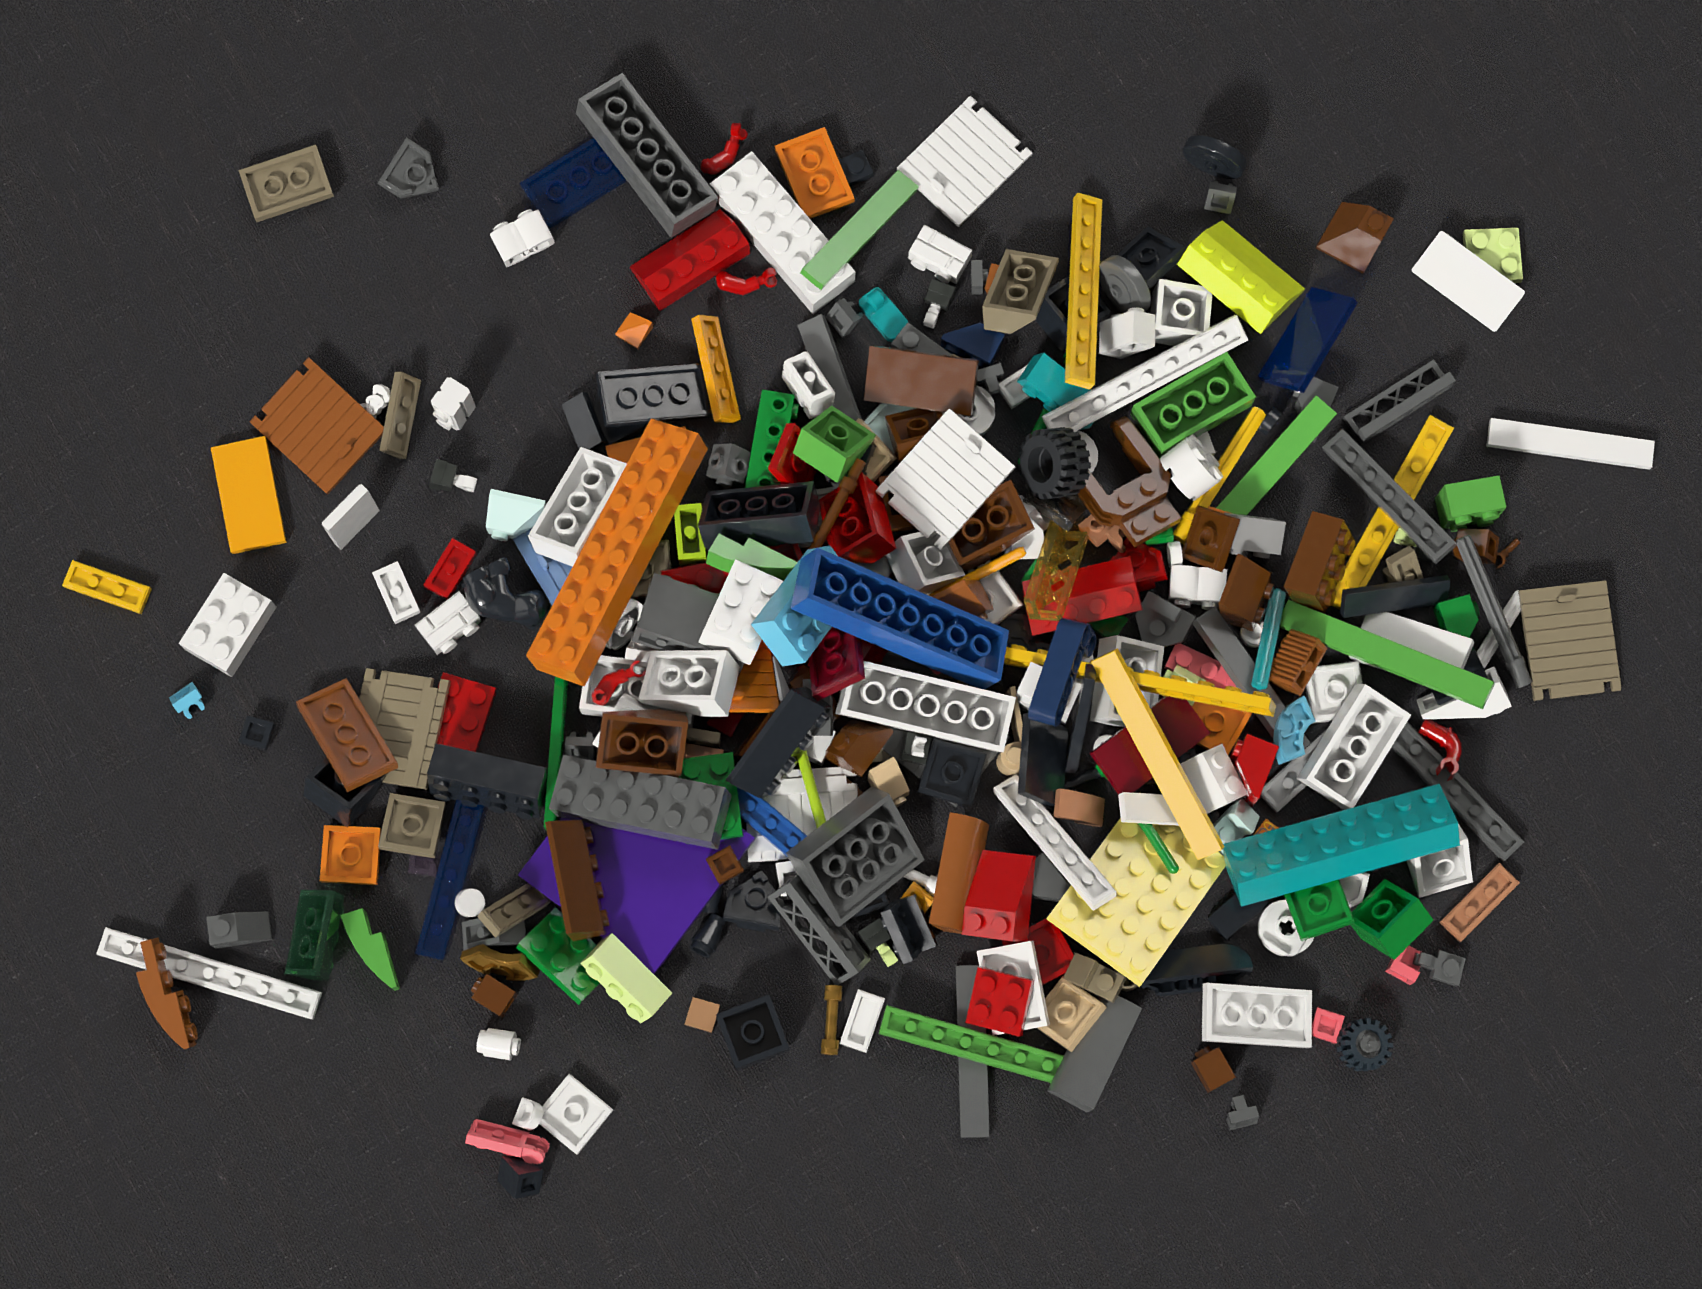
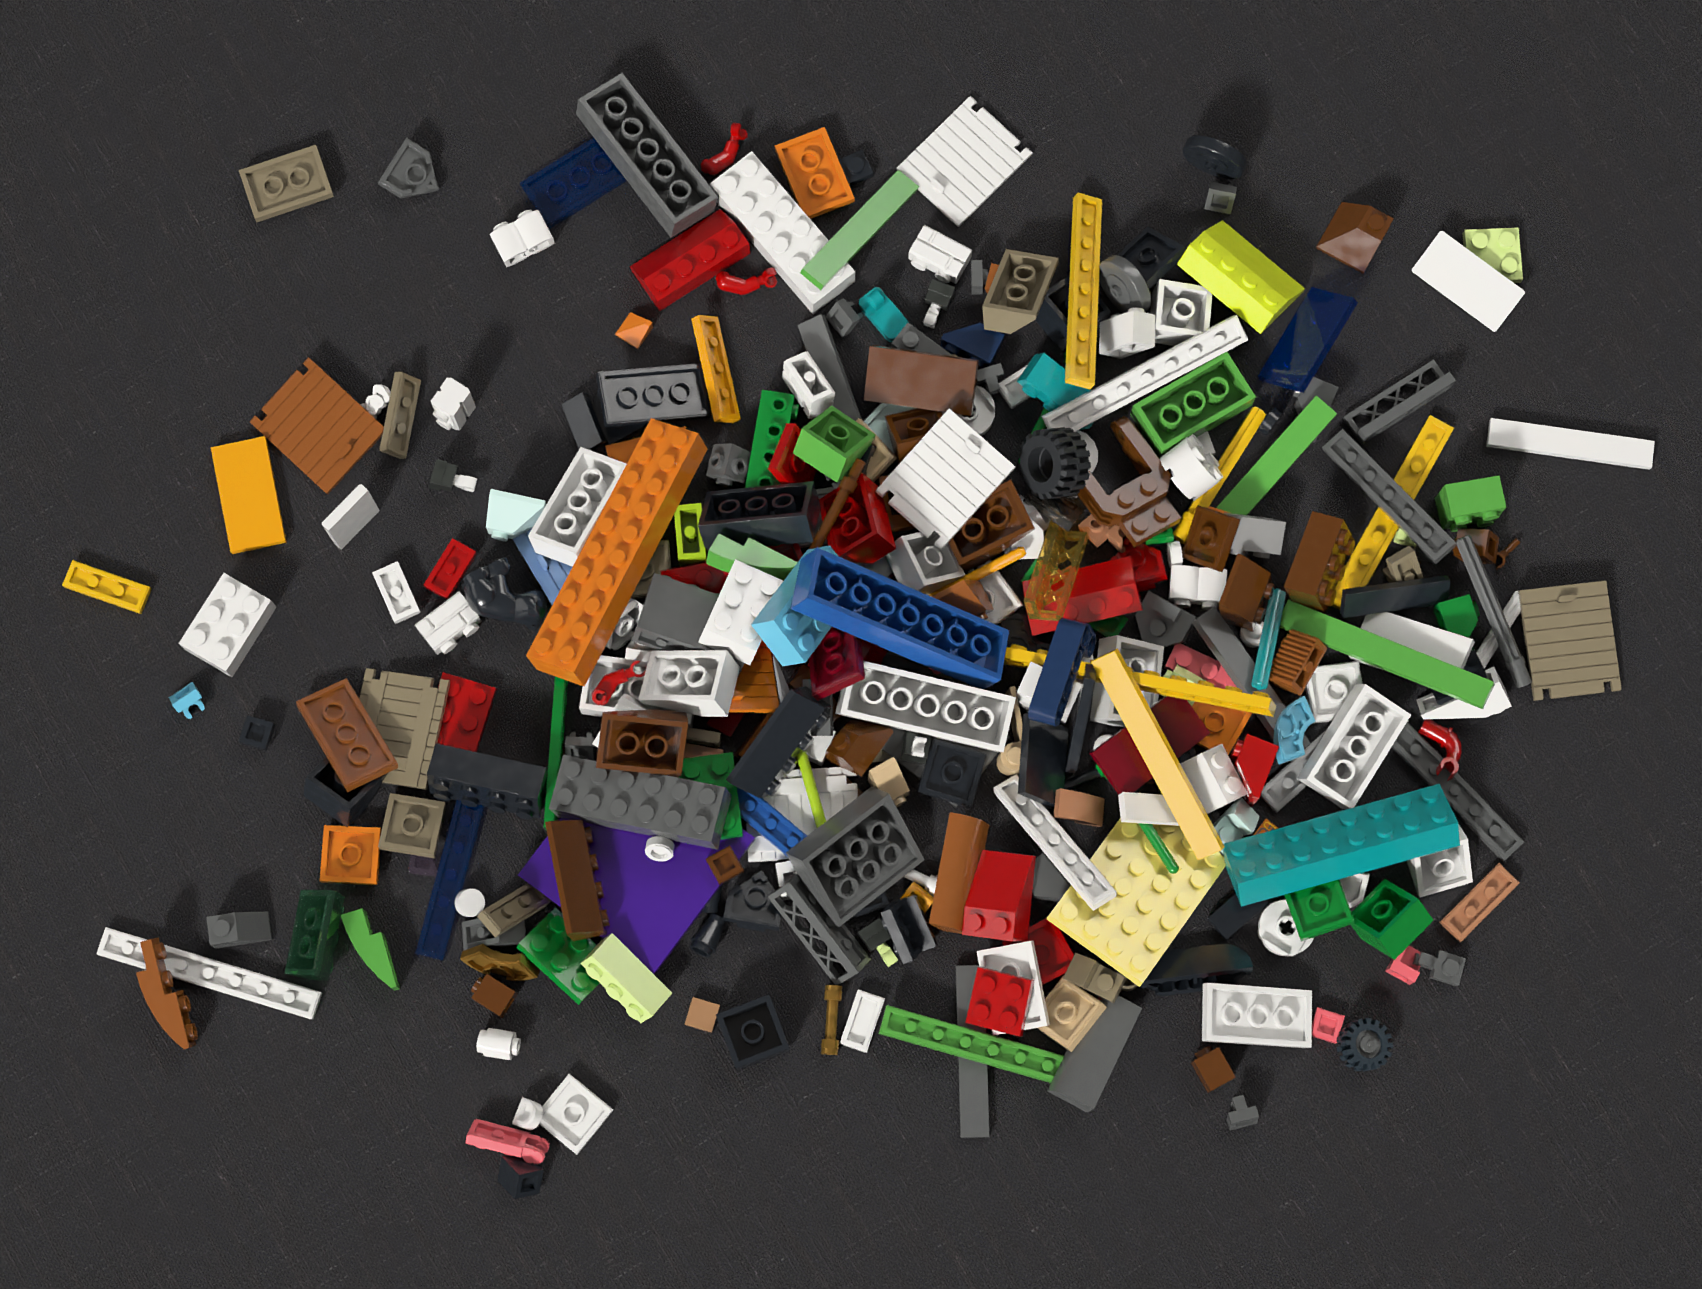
(659, 848): none -> white tile

